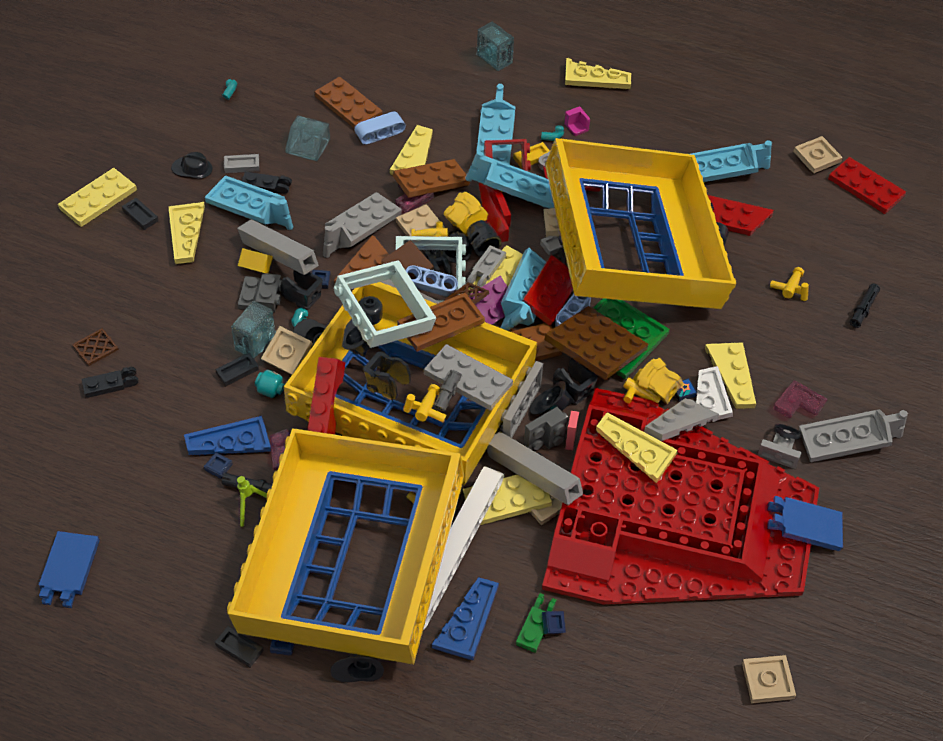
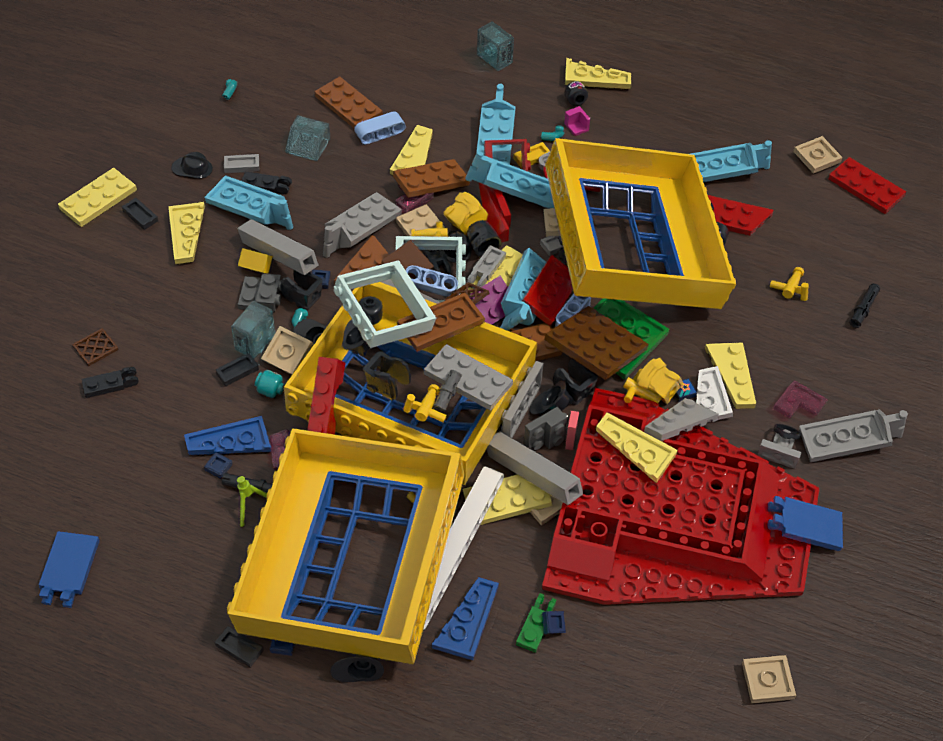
(576, 93): none -> black head

